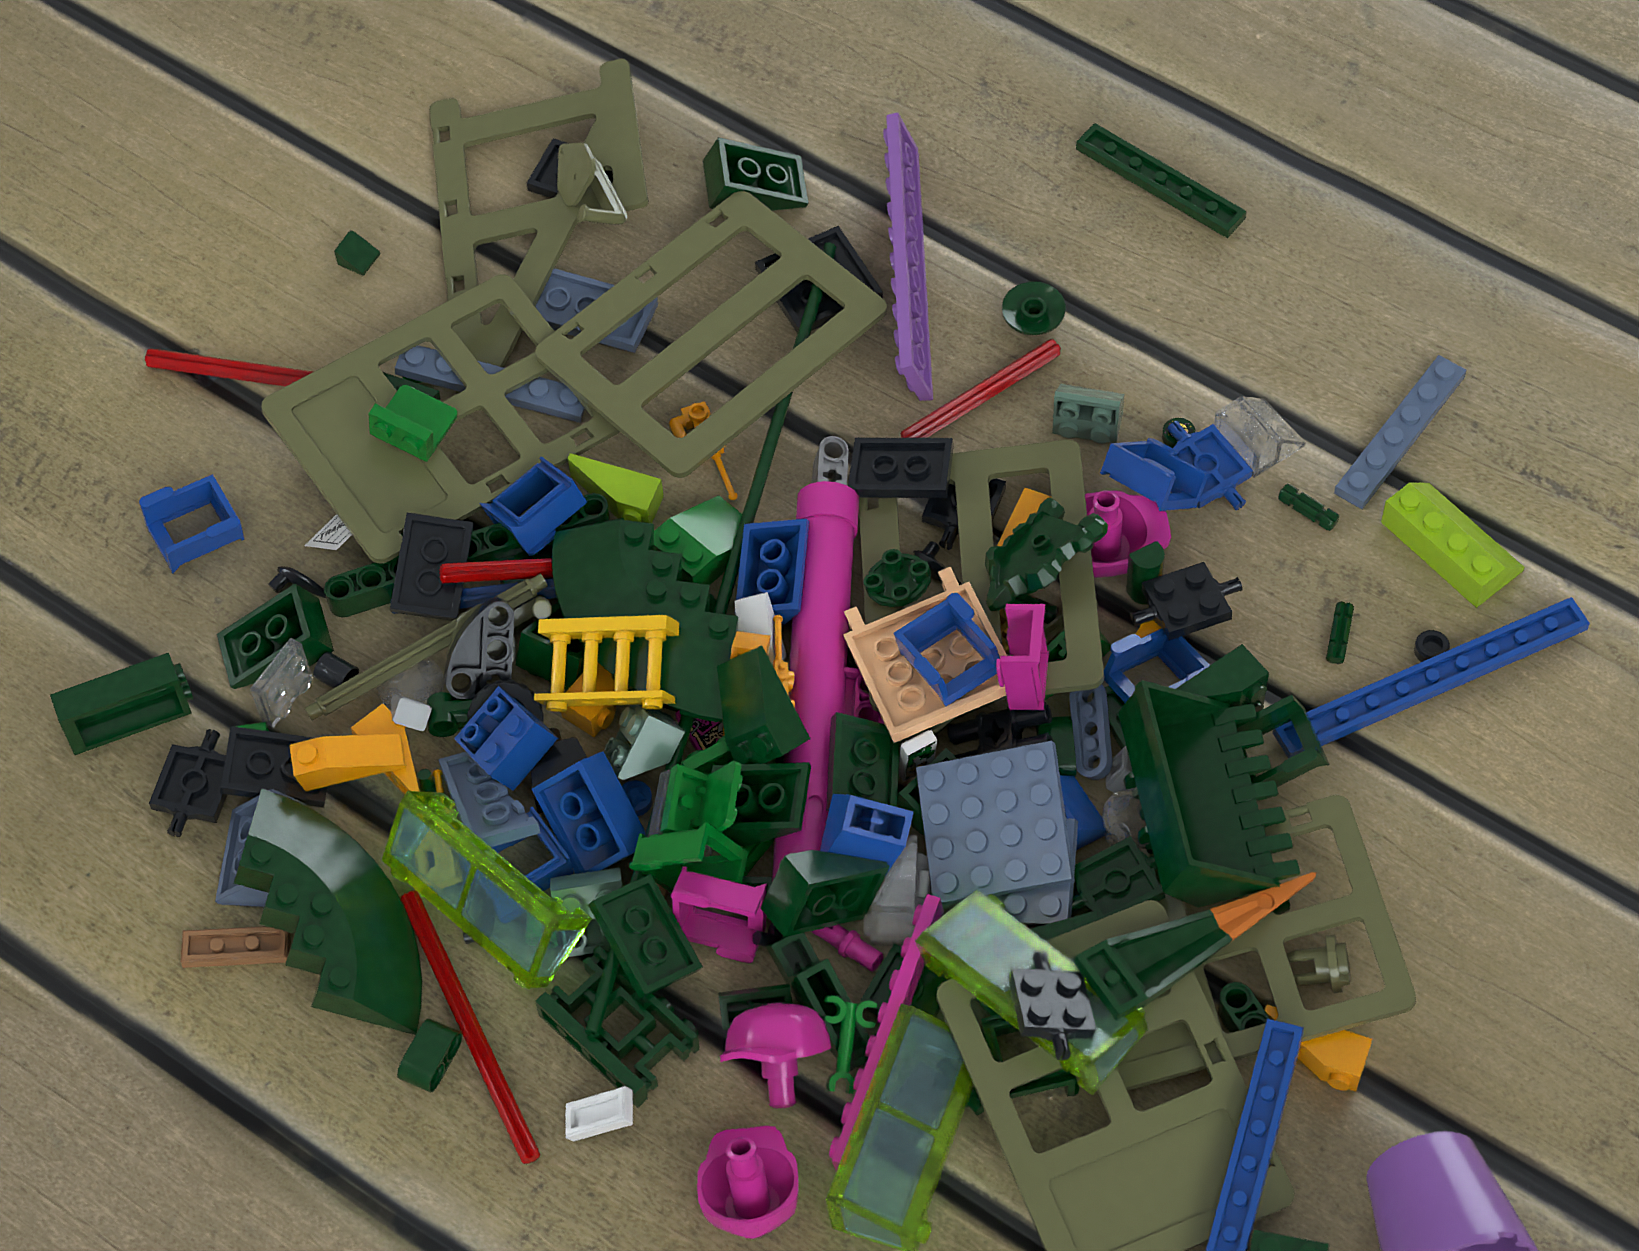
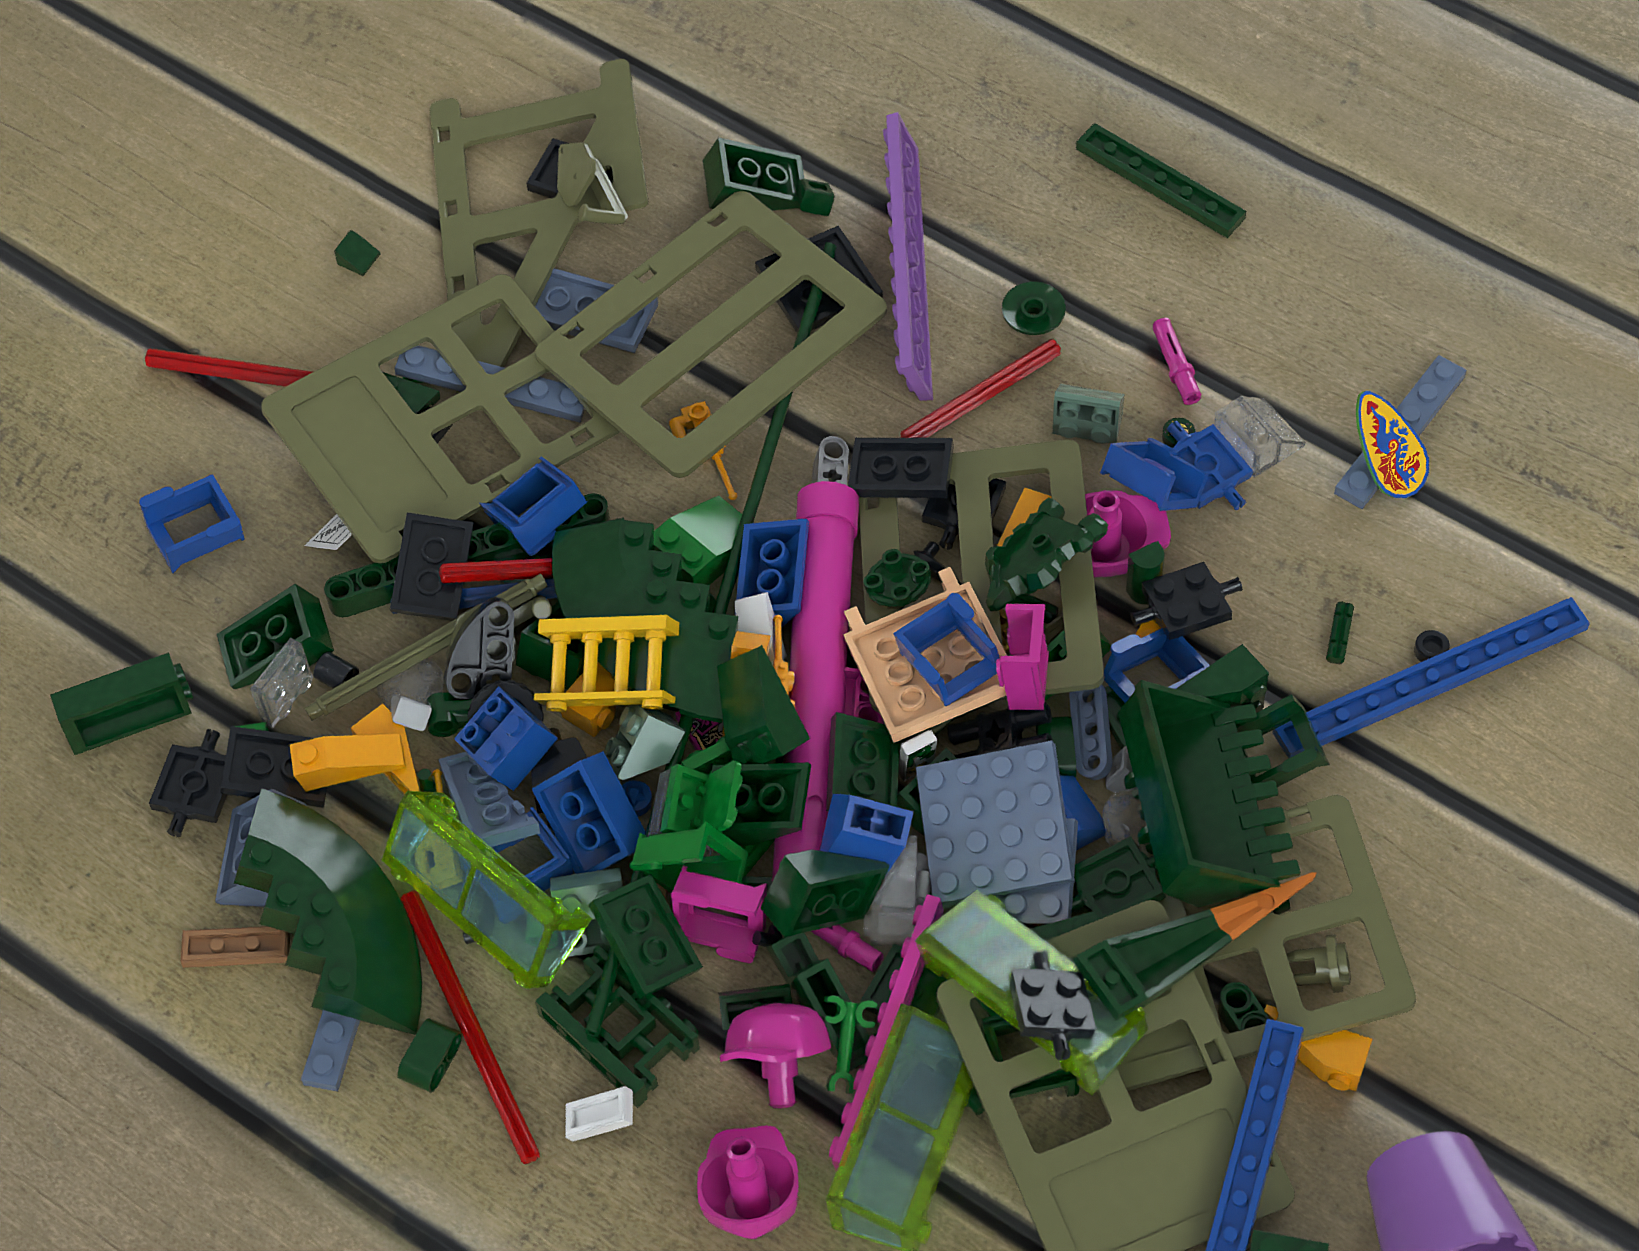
(288, 574): black bar -> none
(330, 1051): none -> sand blue plate
(412, 422): green bracket -> none
(627, 492): lime slope -> none
(815, 197): none -> dark green slope
(1181, 371): none -> dark pink pin
(1308, 507): dark green axle -> none
(1390, 447): none -> shield
(1449, 542): lime slope -> none

